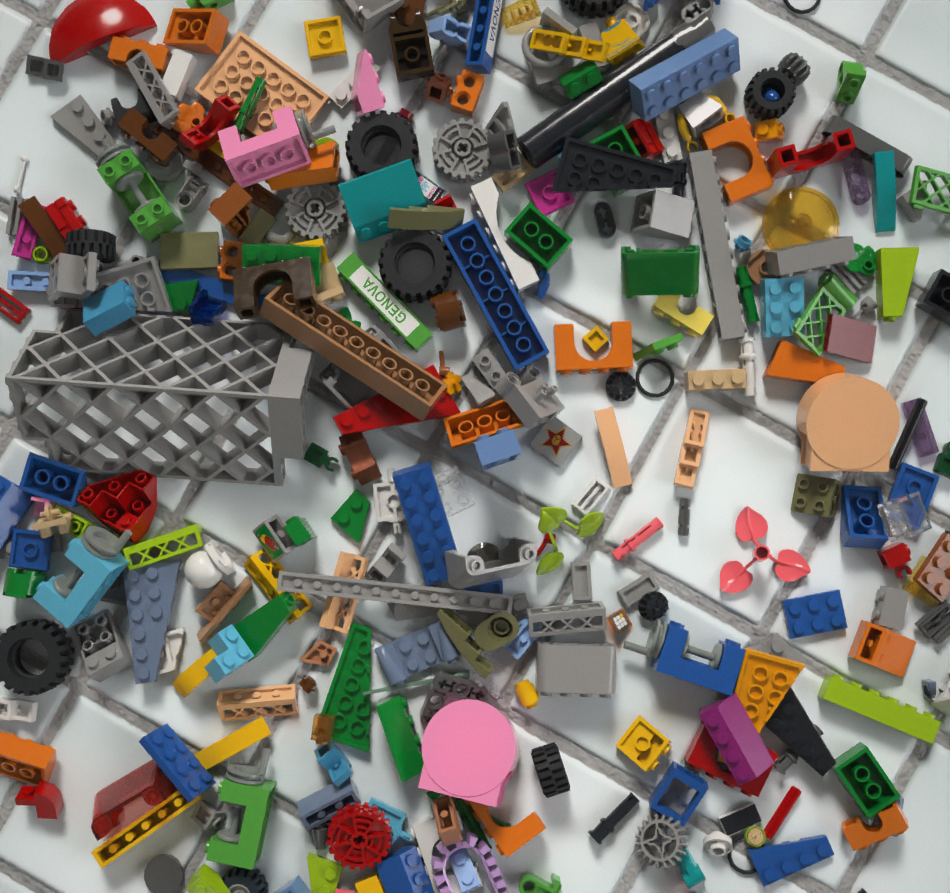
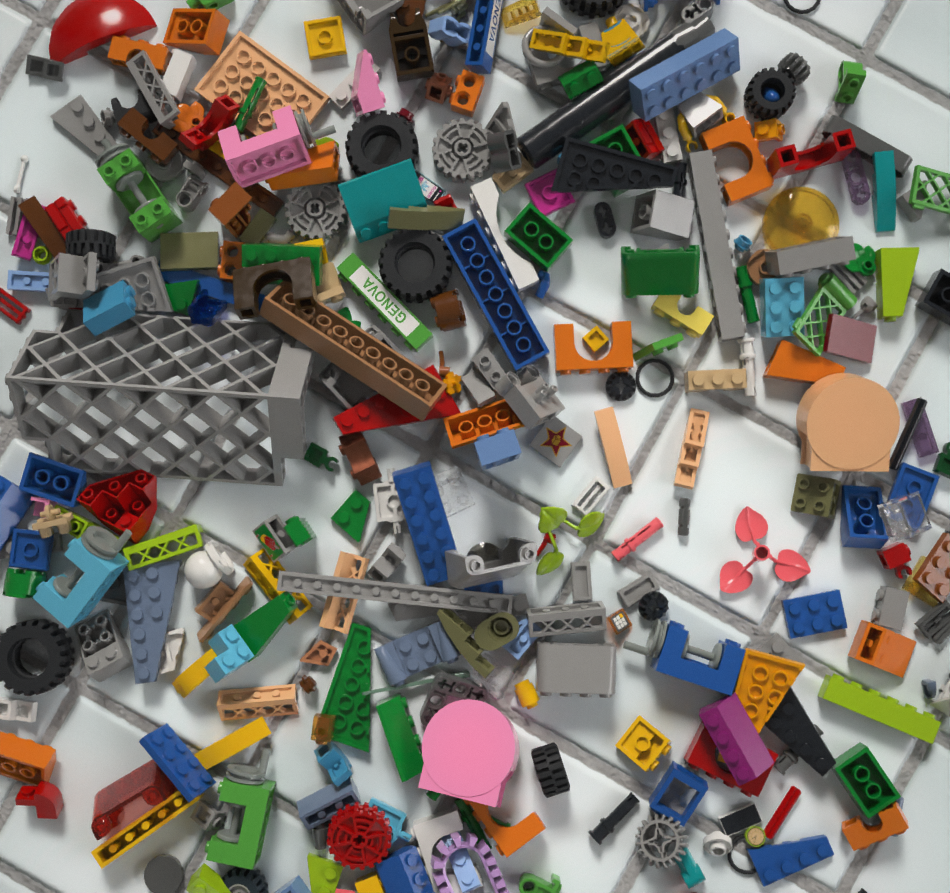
(446, 820): nougat brick -> none

